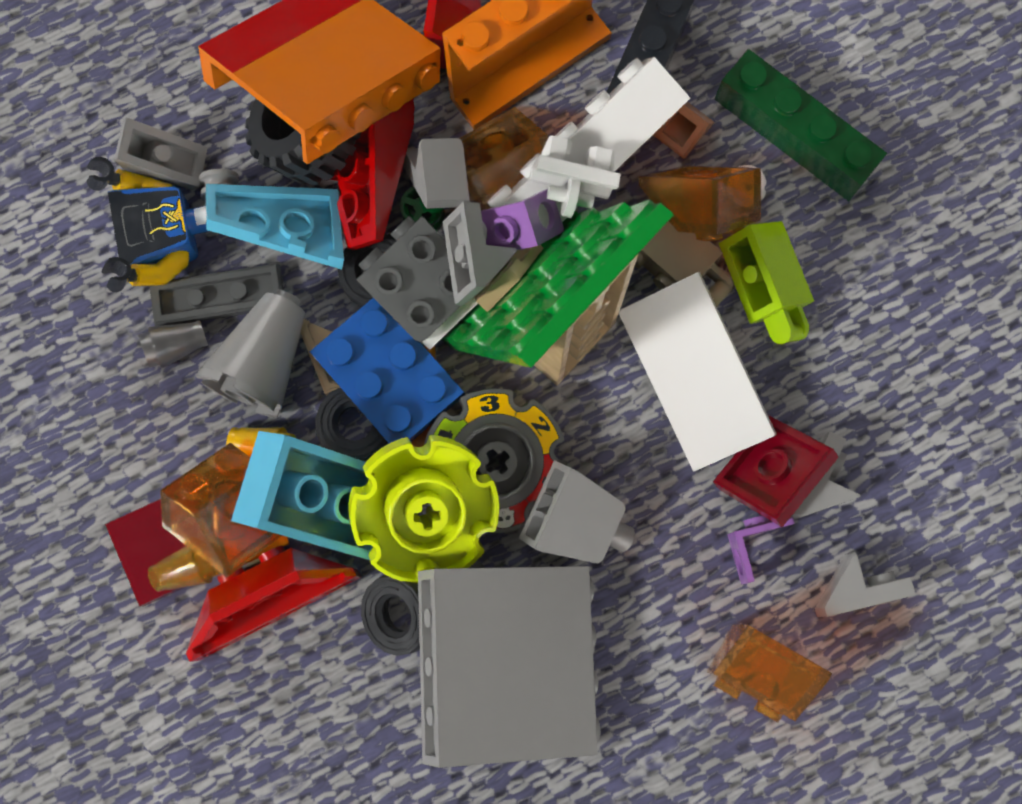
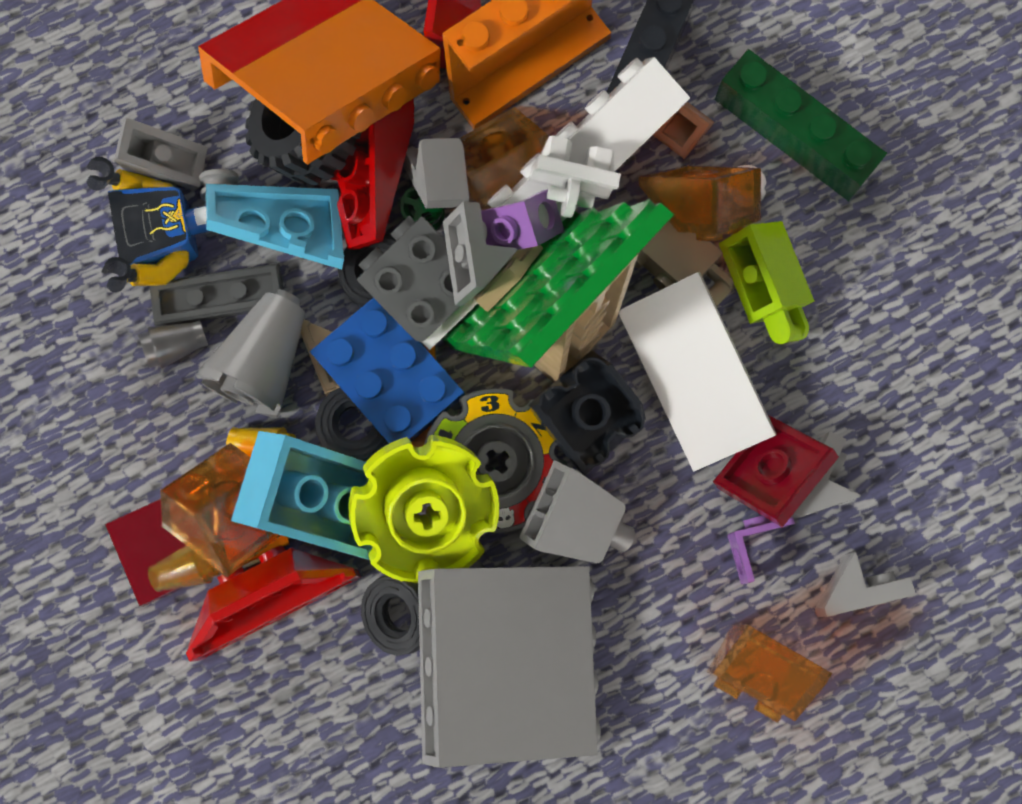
(589, 411): none -> black slope

